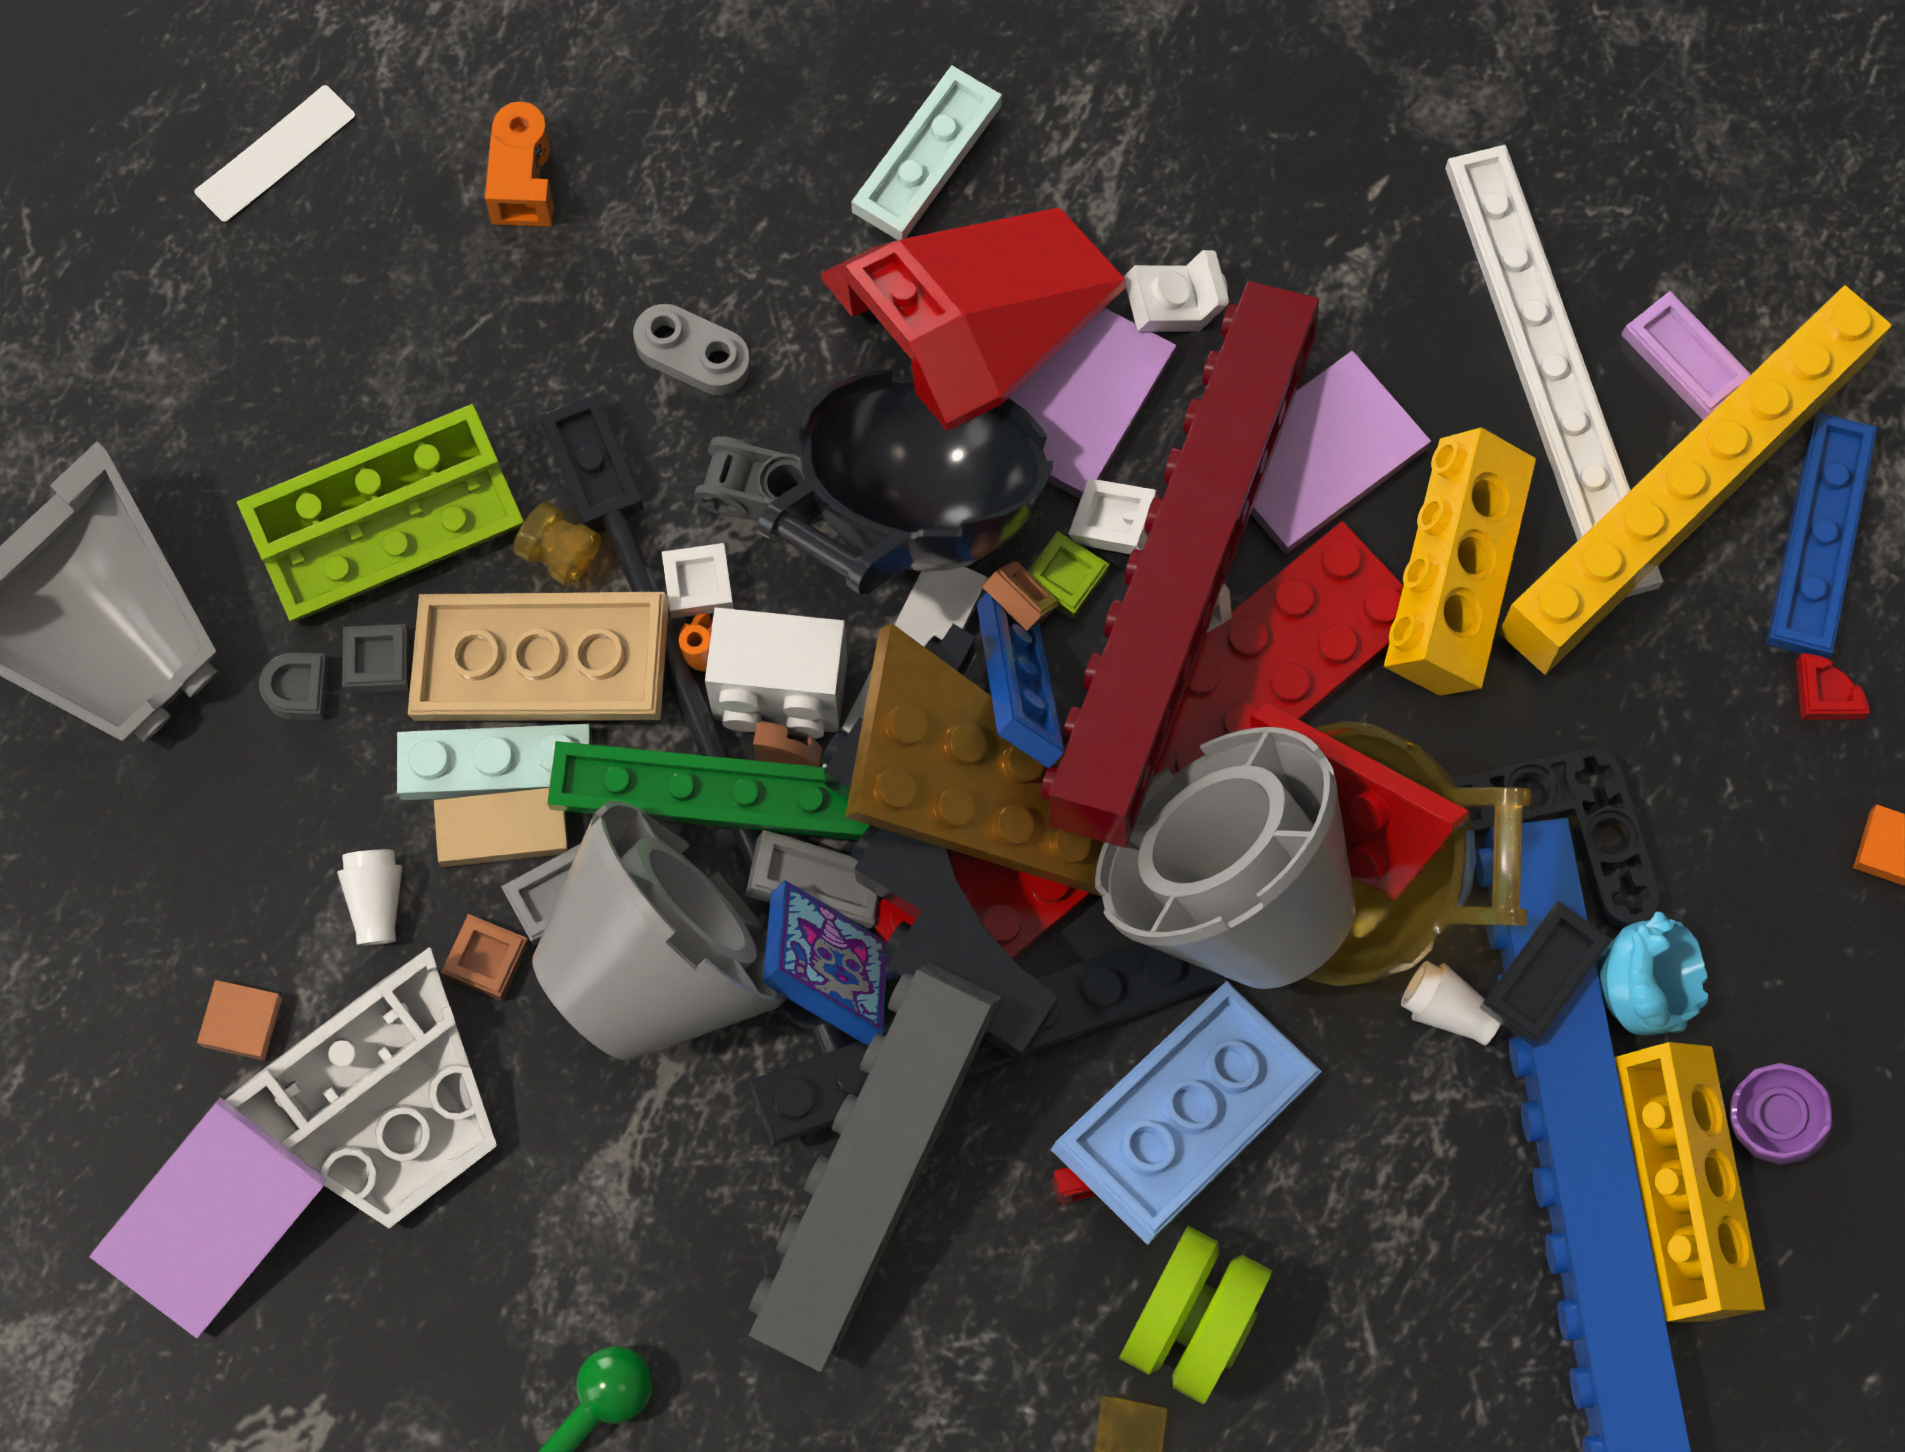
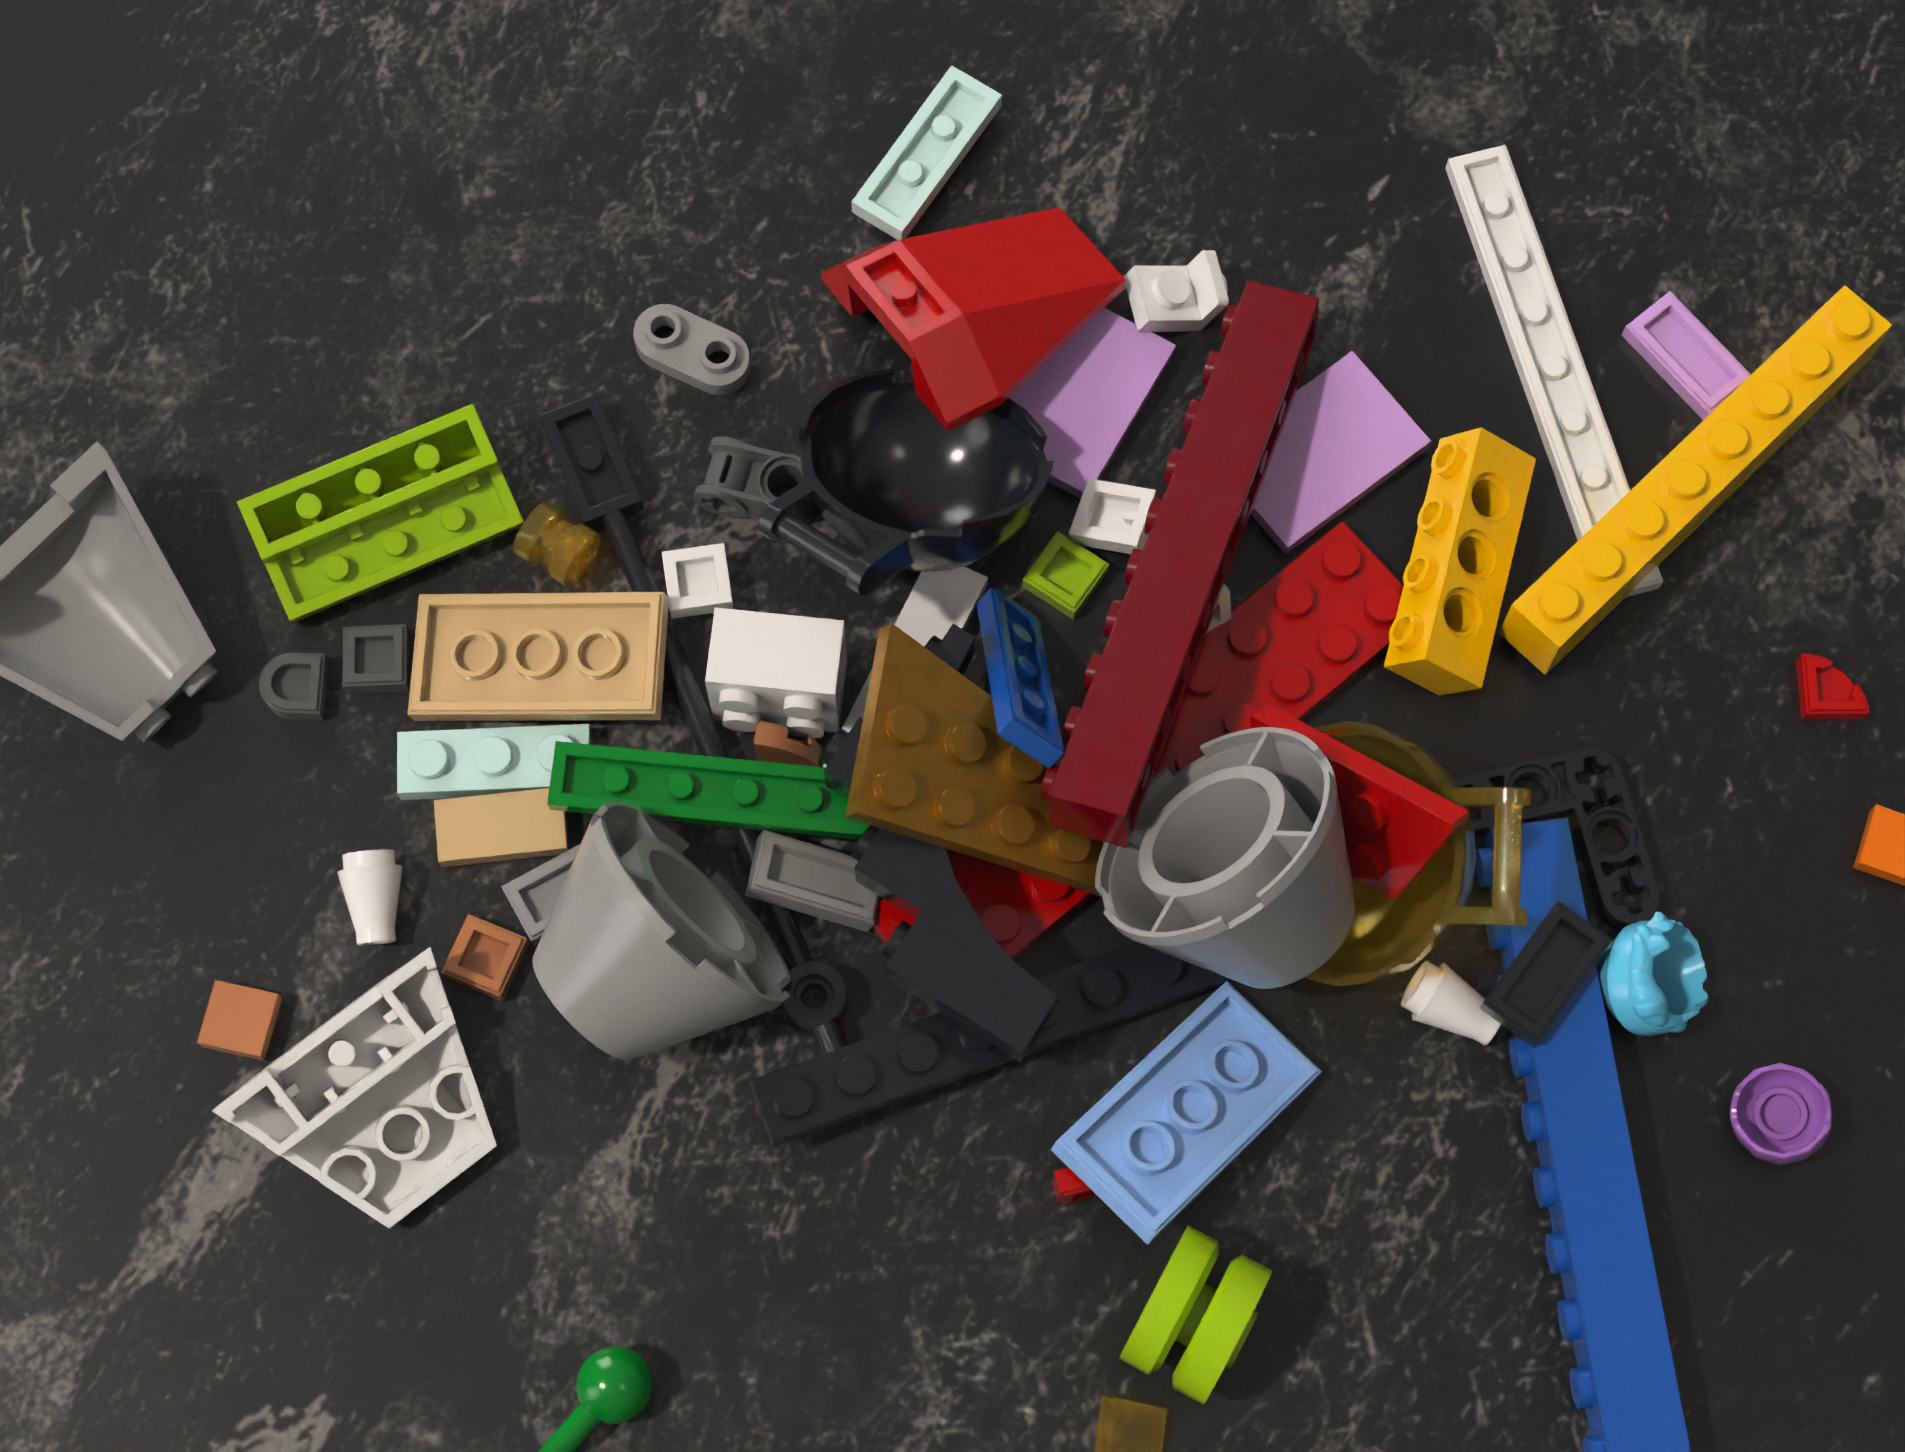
(208, 1218): lavender tile -> none
(274, 153): white sticker -> none
(515, 156): orange leg -> none
(695, 641): orange arm -> none
(825, 963): tile -> none
(873, 1165): dark grey brick -> none
(1020, 595): nougat tile -> none
(1689, 1183): yellow brick -> none
(1821, 536): blue tile -> none

